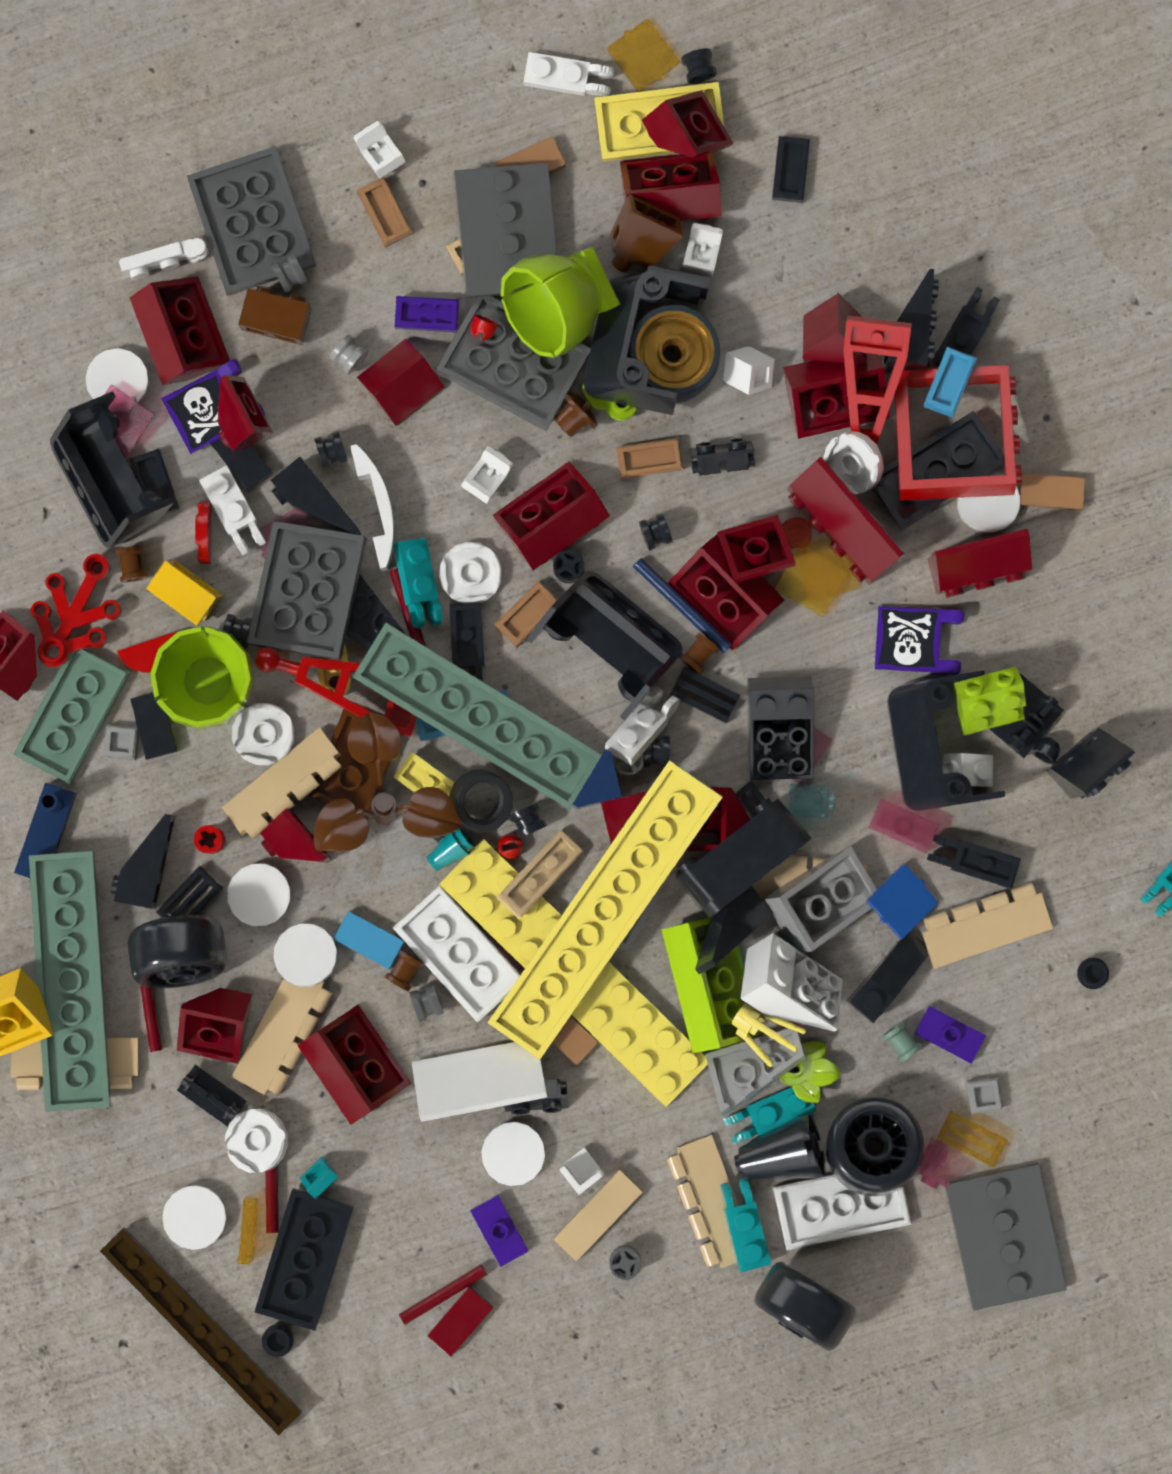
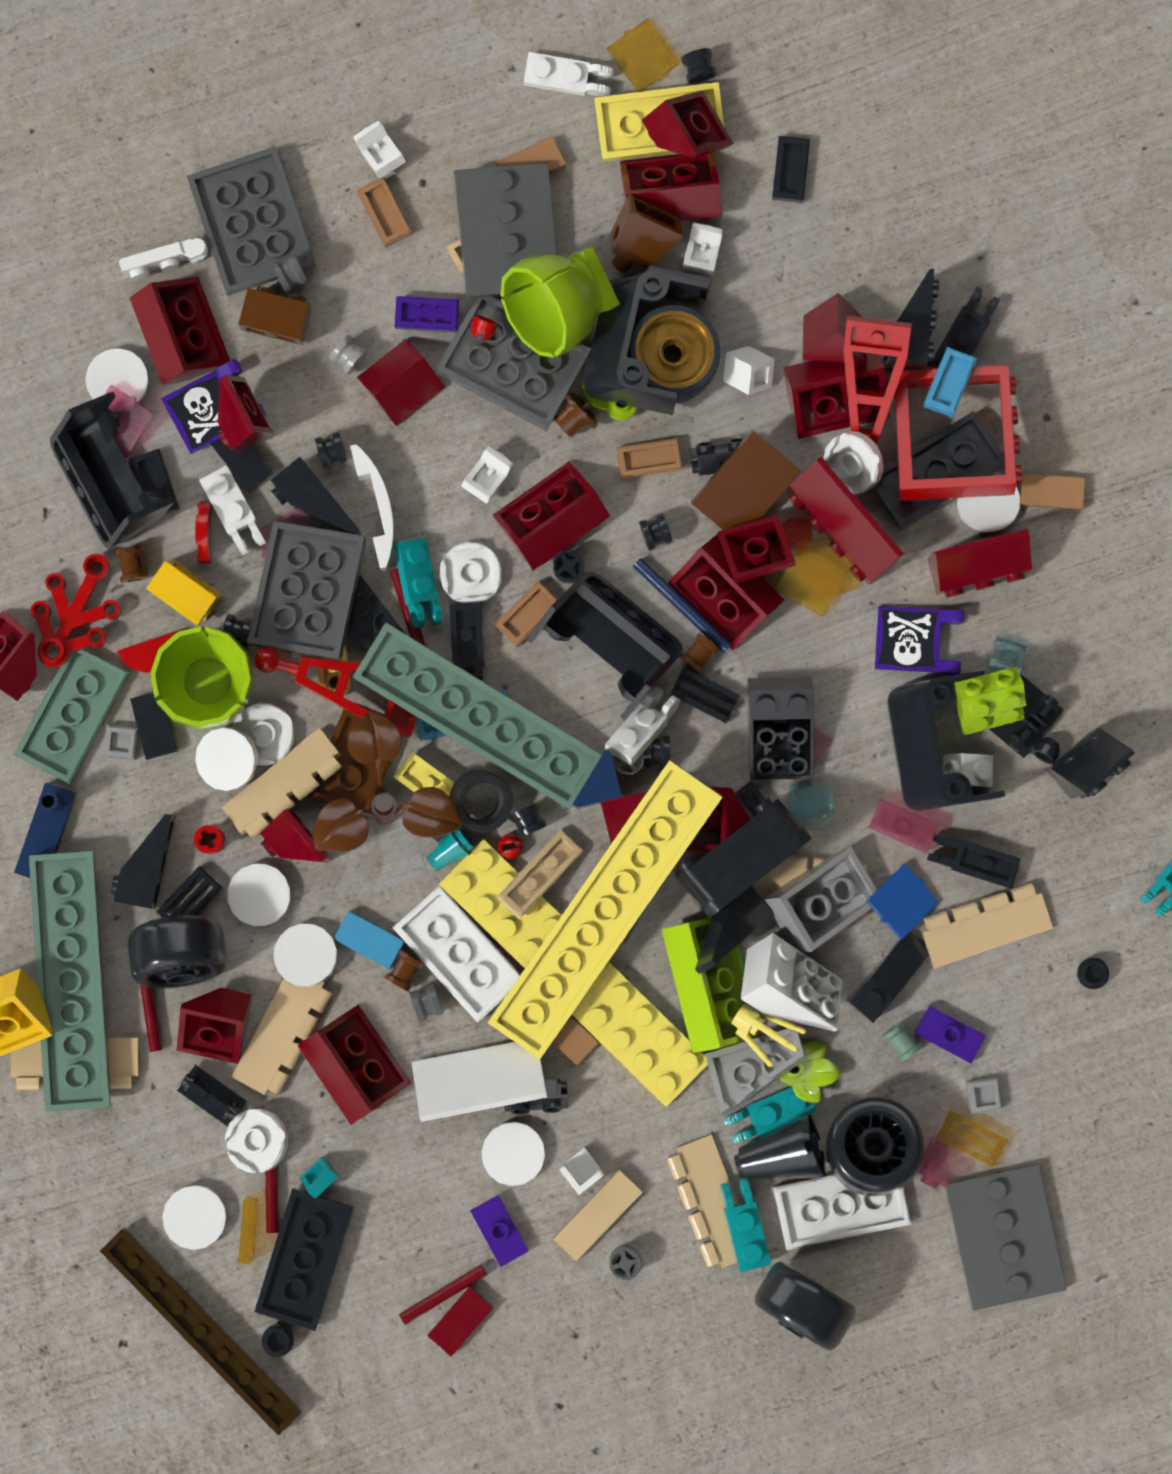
(226, 758): none -> white tile
(746, 483): none -> reddish brown tile
(1006, 655): none -> clear light blue bracket

